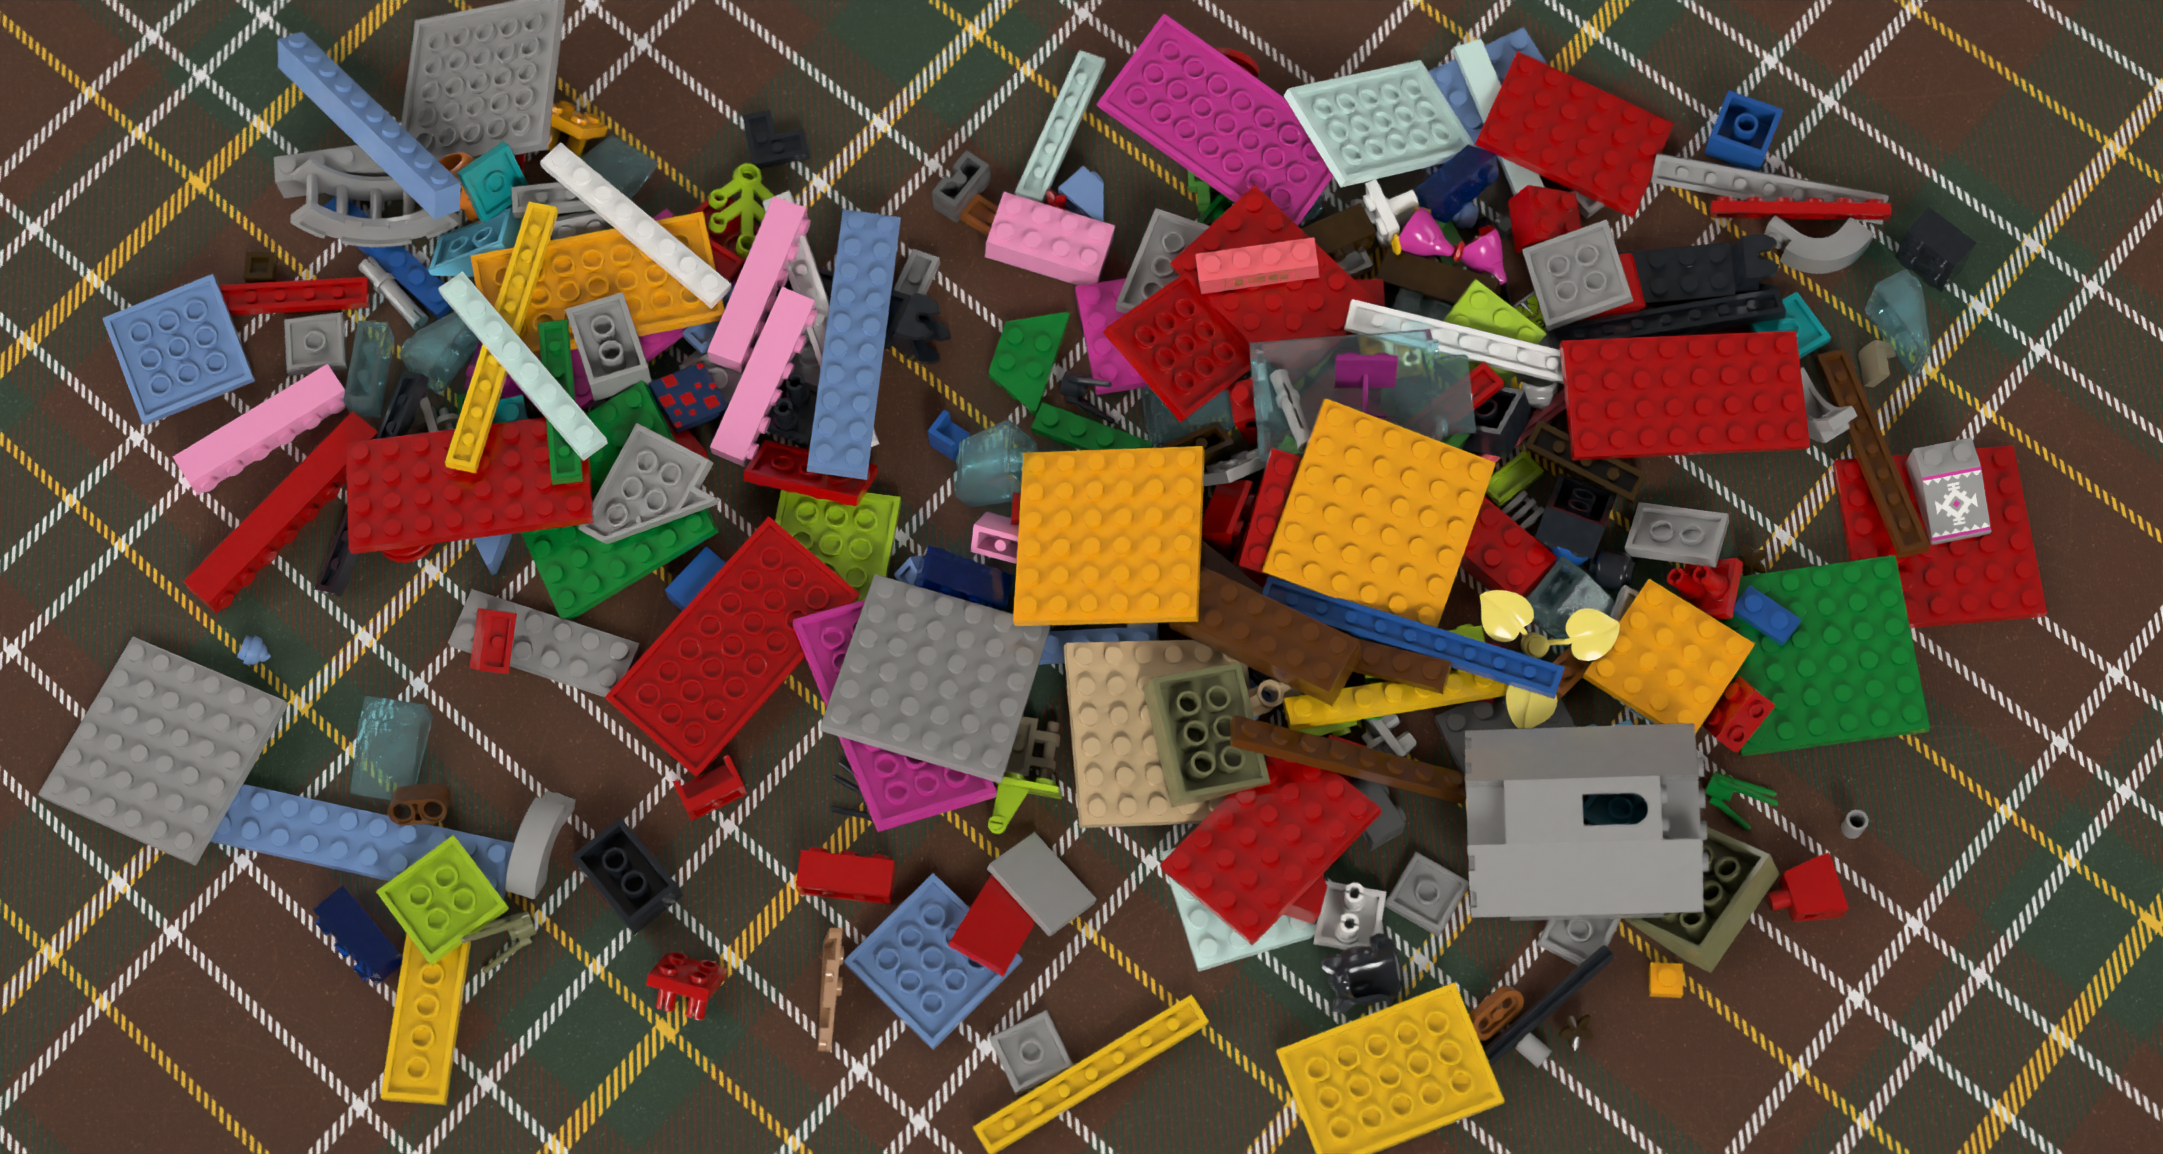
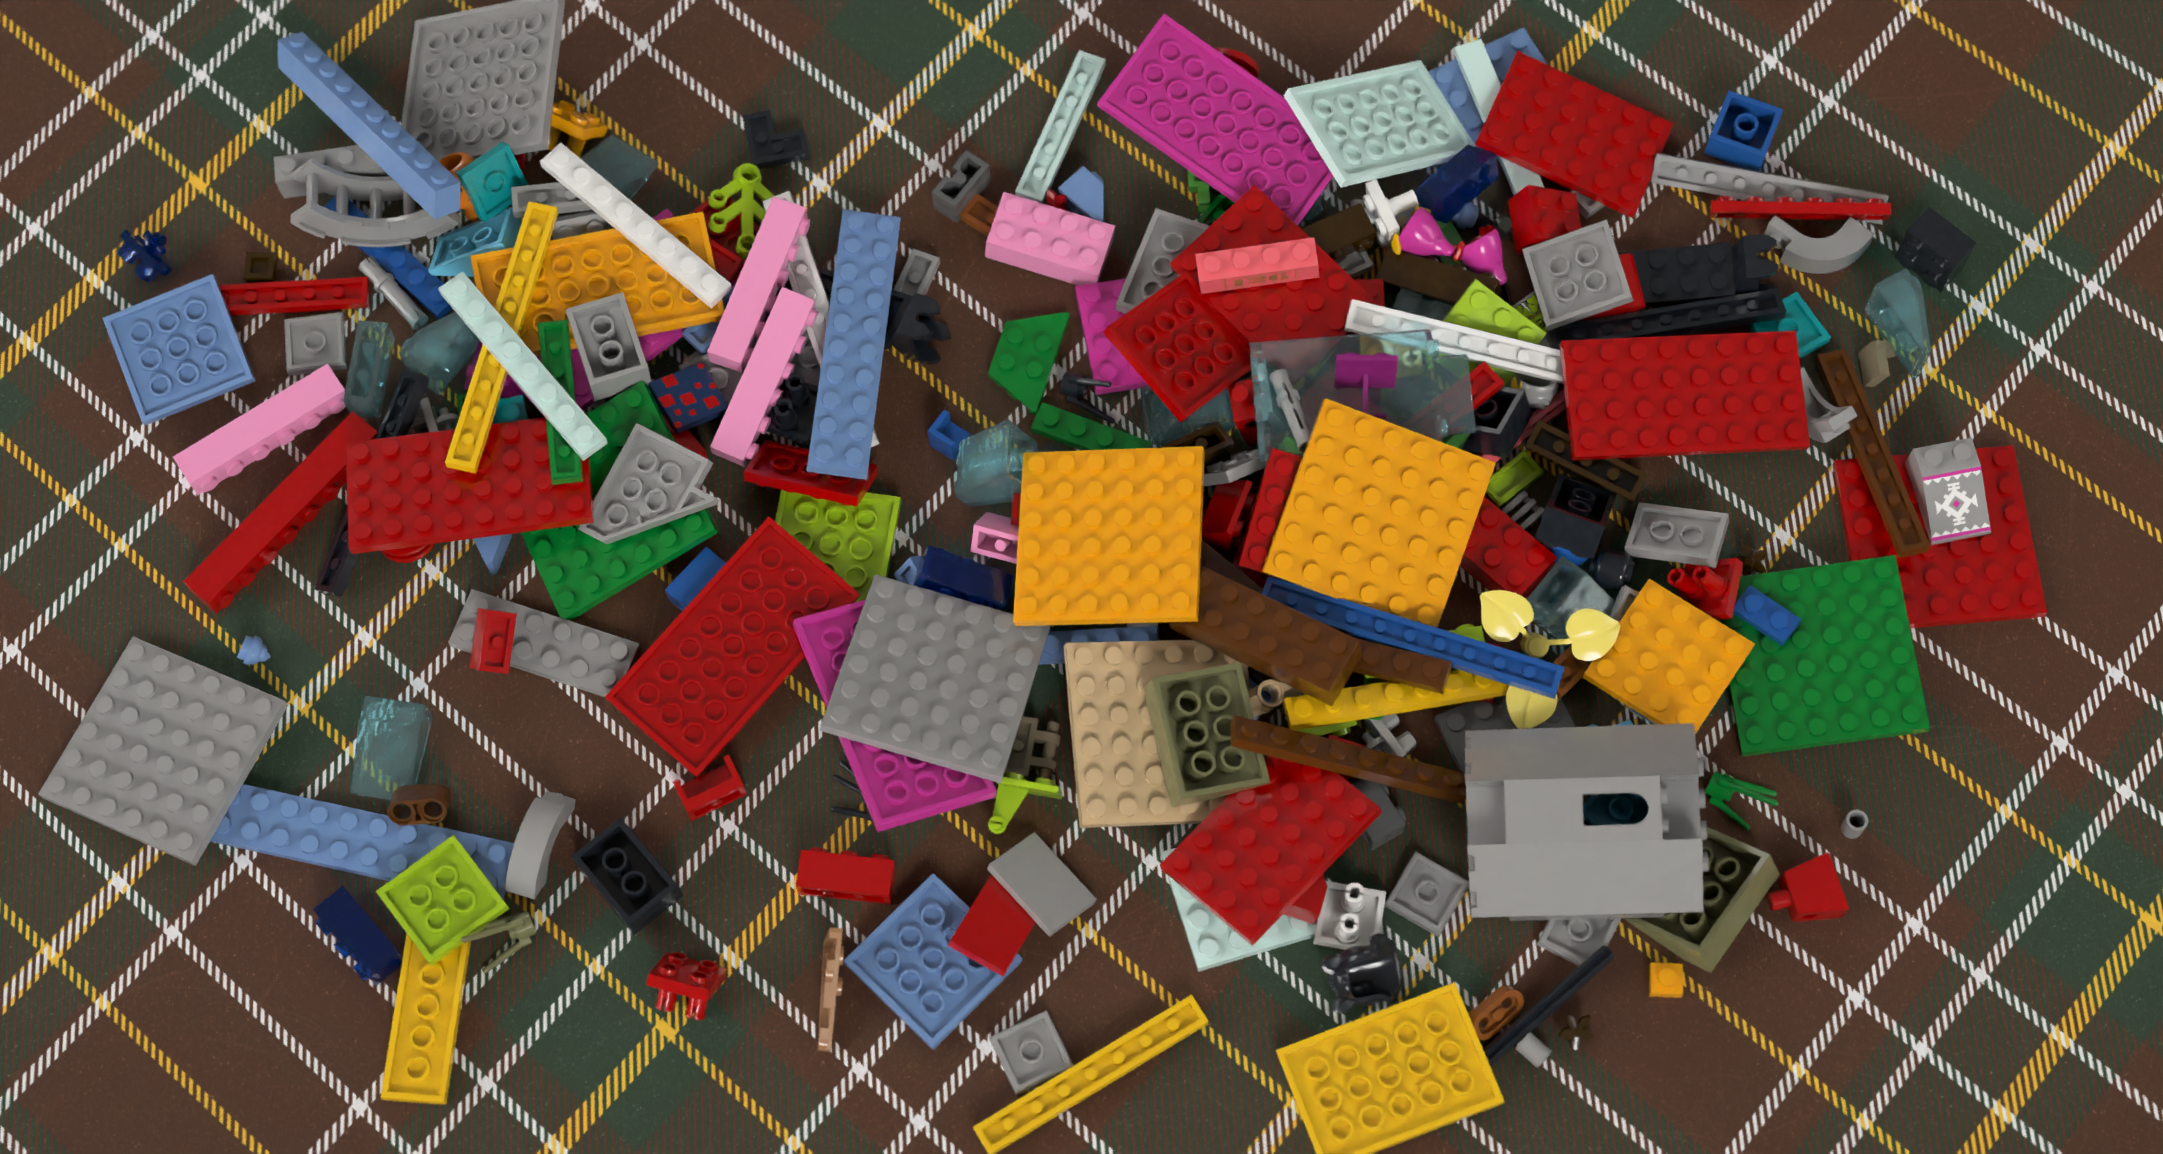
(147, 249): none -> clear blue hips
(1737, 714): red bracket -> none

